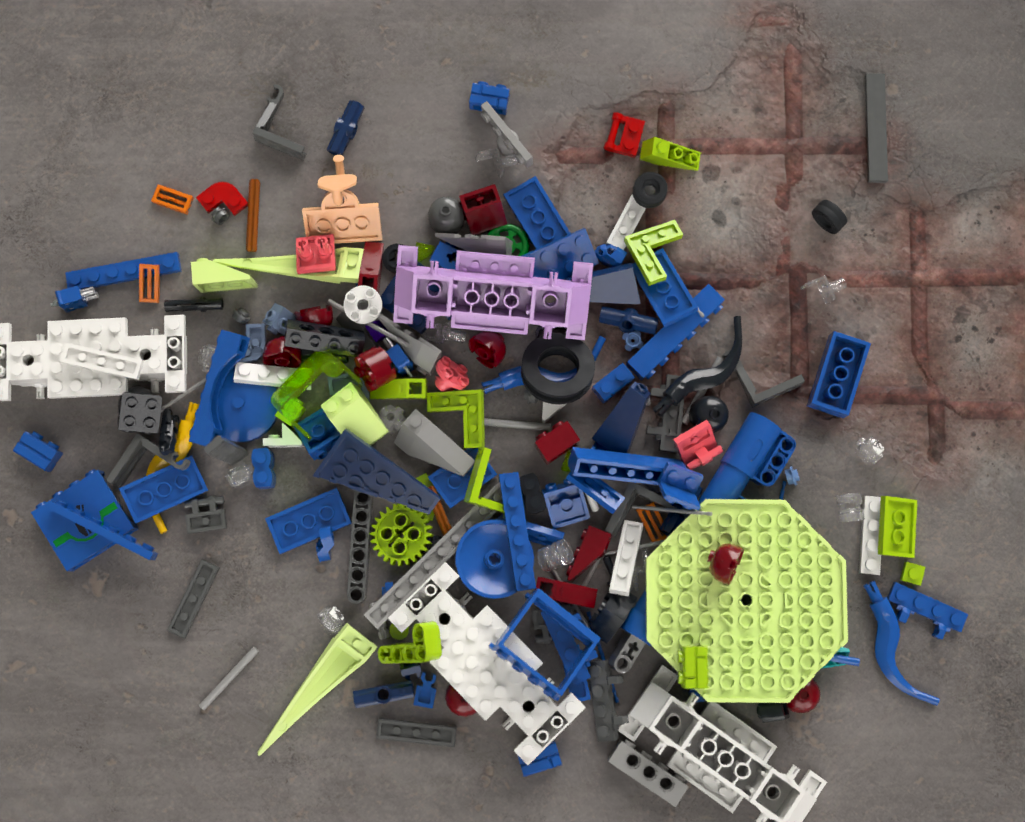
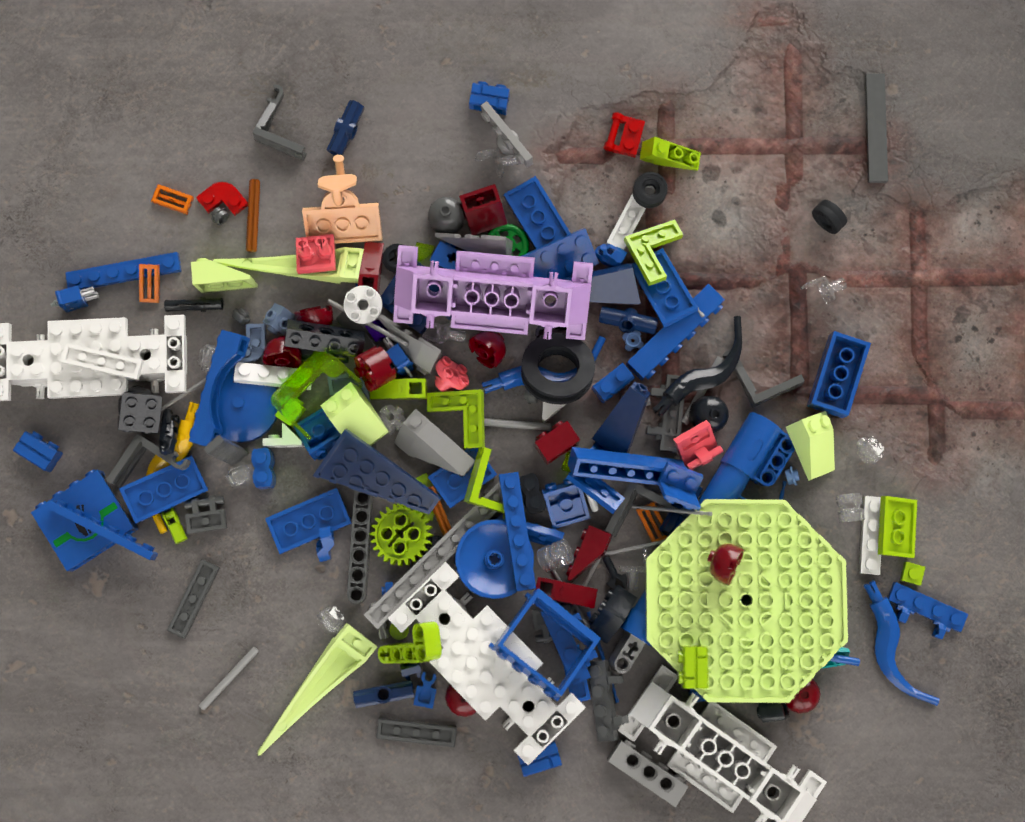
(176, 529): none -> lime bar
(626, 558): white tile -> none
(814, 444): none -> yellowish green slope

